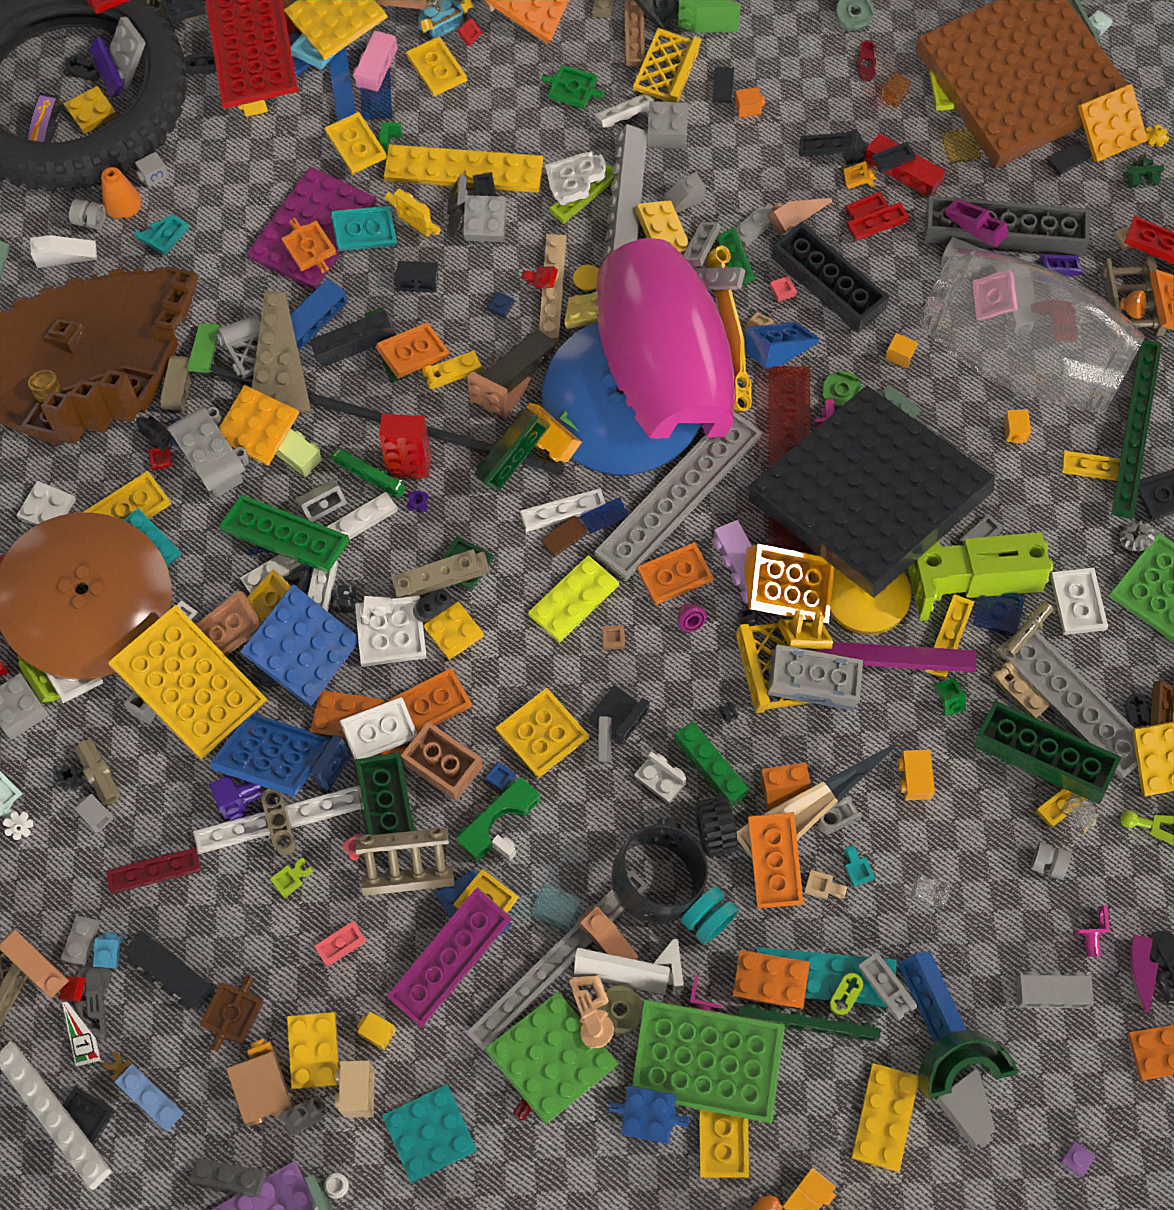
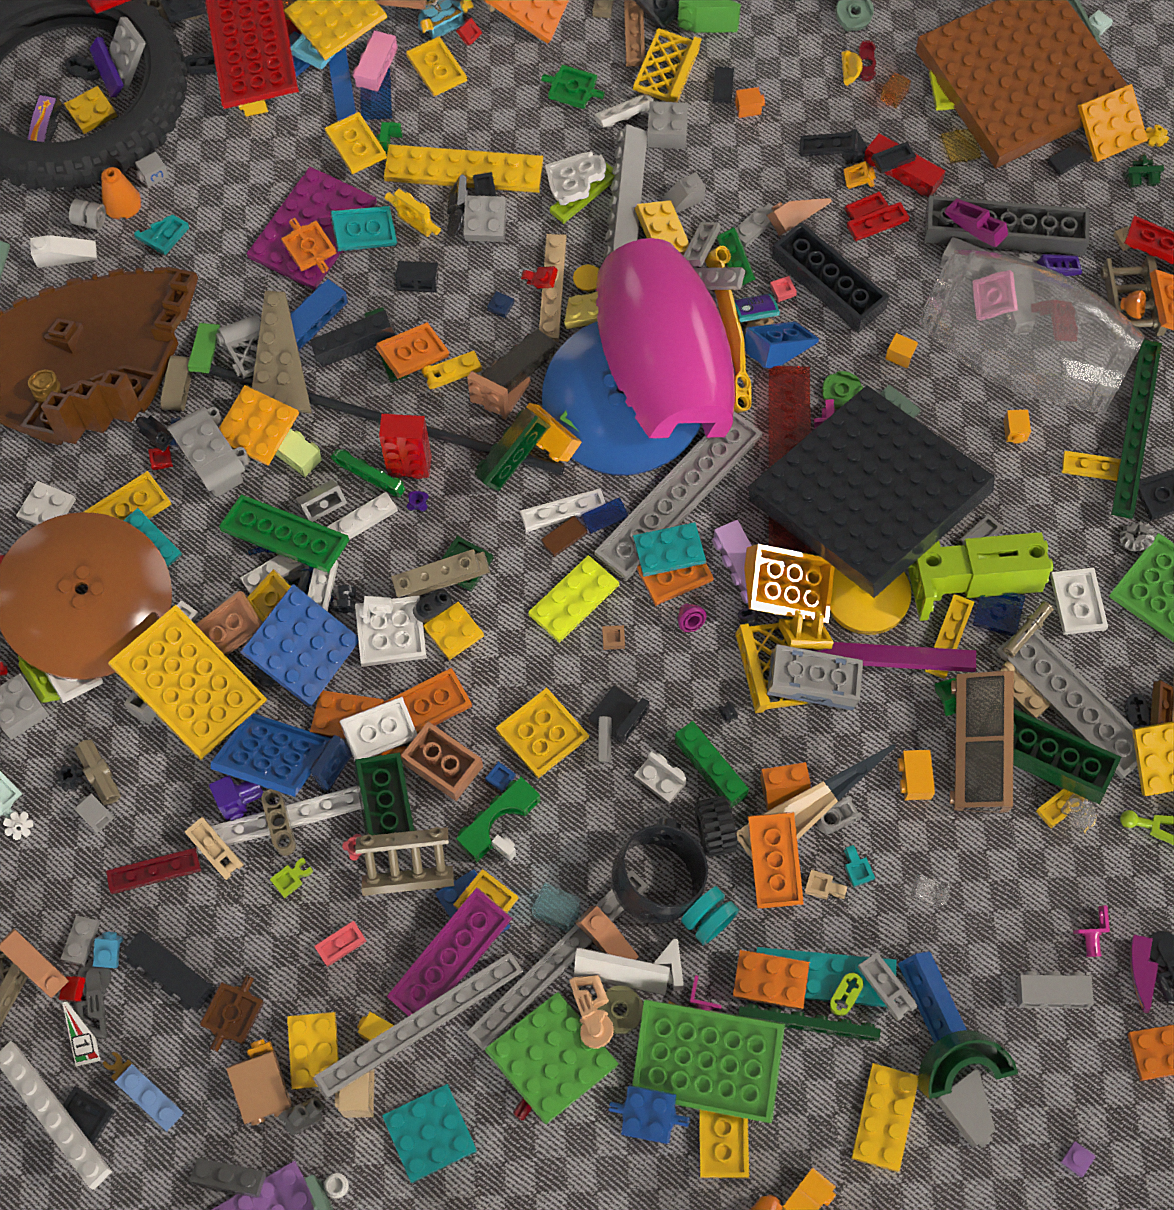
(213, 847): none -> tan plate
(417, 1026): none -> light grey plate
(669, 549): none -> teal plate
(756, 307): none -> slope
(851, 66): none -> yellow tile
(983, 742): none -> windscreen
(1050, 860): light grey wheel -> none

